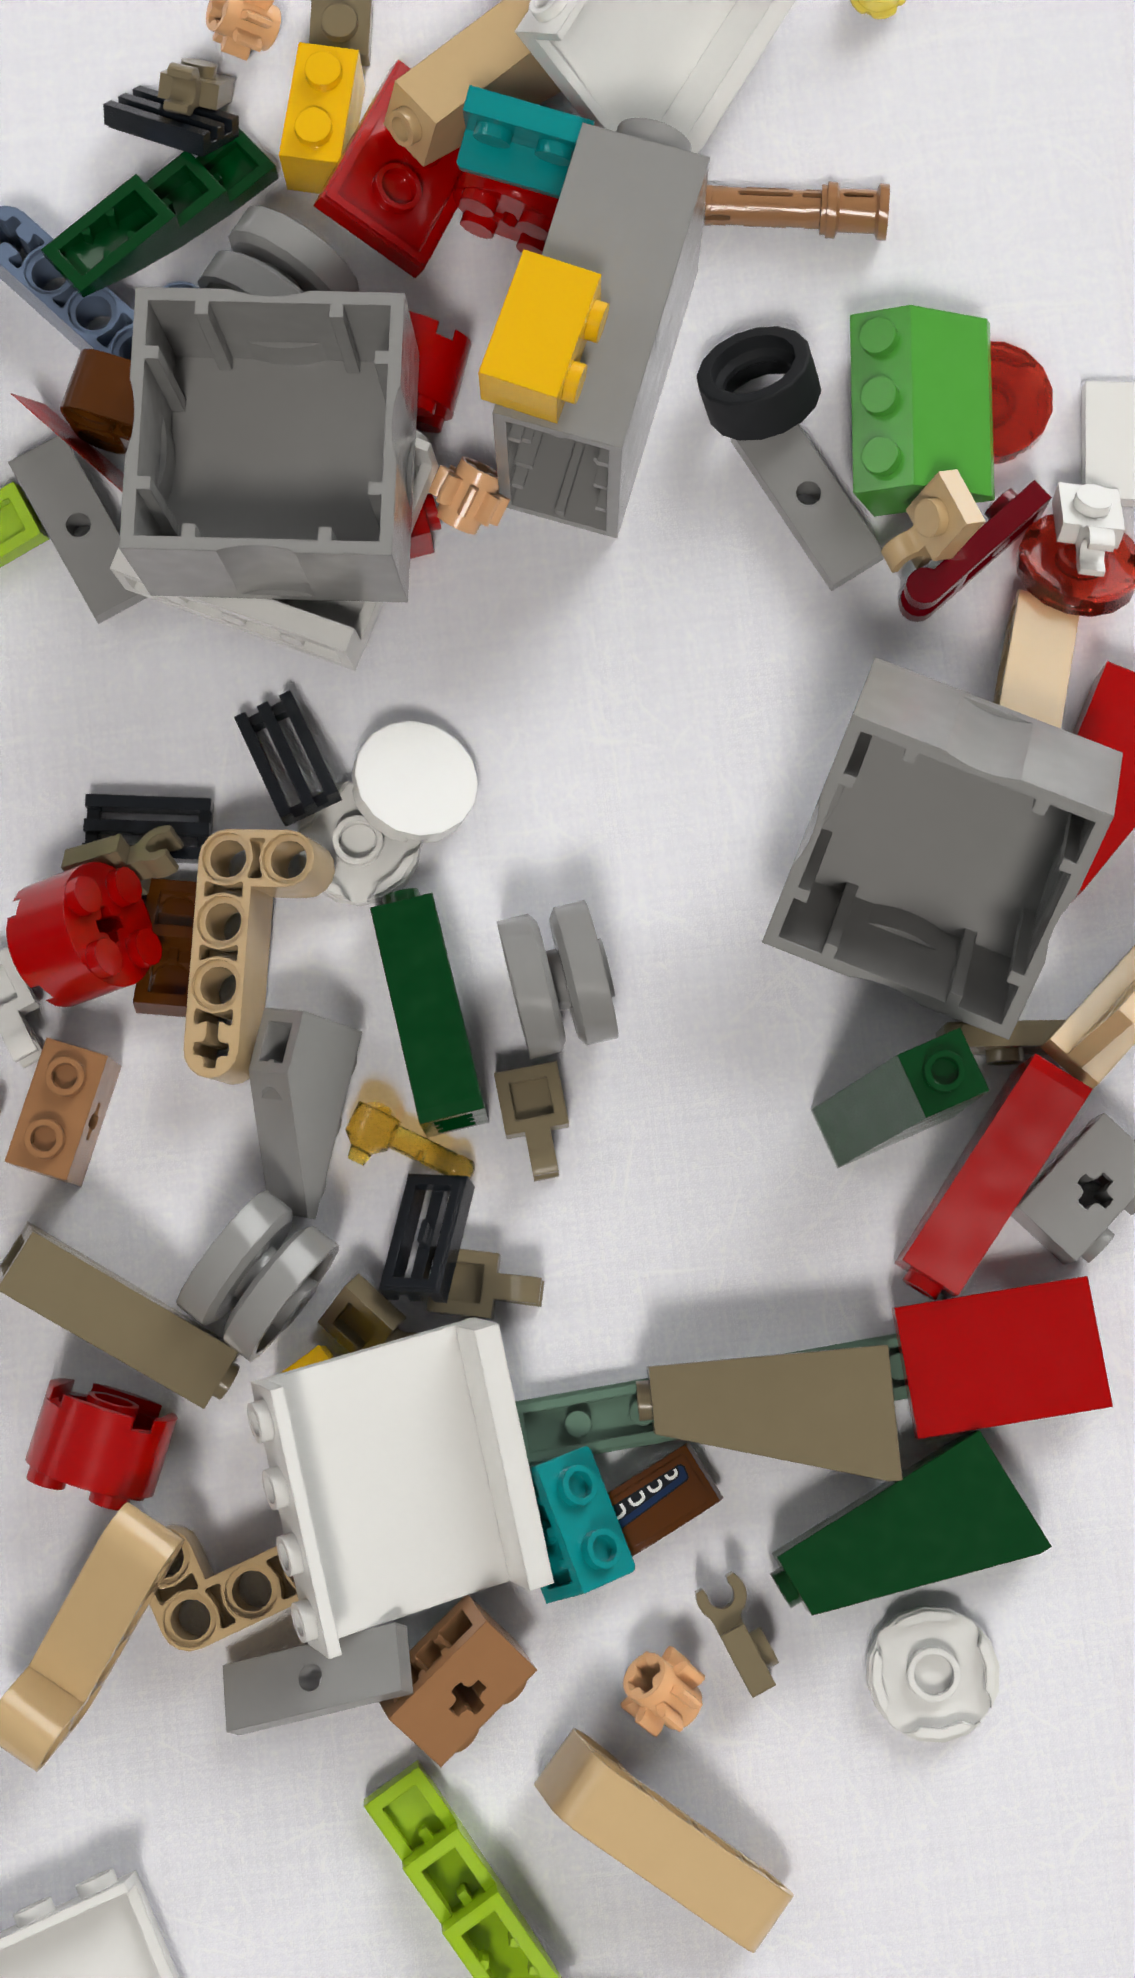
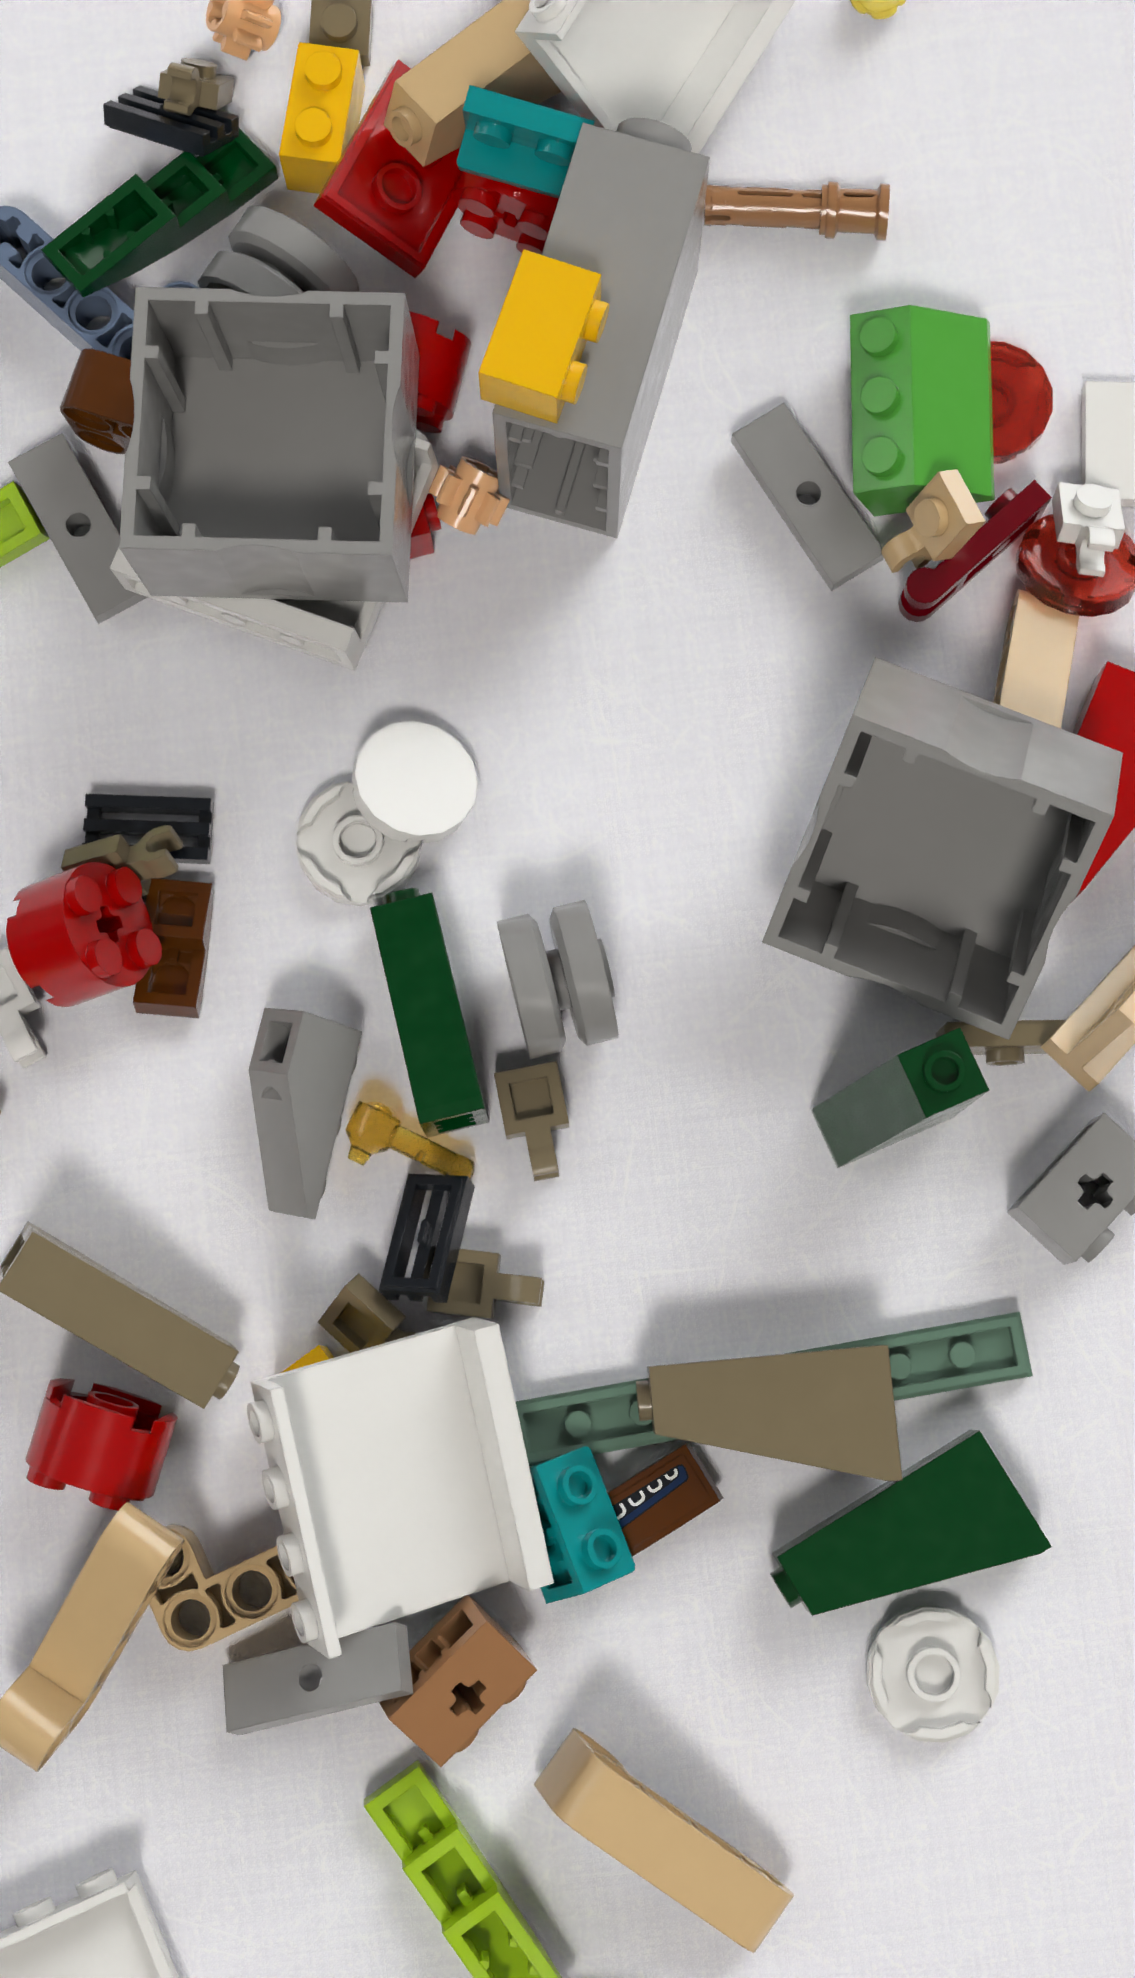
(63, 1112): medium nougat brick -> none
(66, 433): sticker -> none
(246, 953): tan beam -> none
(257, 1276): light grey wheel -> none
(268, 718): black tile -> none
(662, 1691): light nougat gear -> none
(748, 1650): dark tan plate -> none
(767, 410): black tyre -> none
(991, 1177): red slope -> none
(1001, 1357): red tile -> none

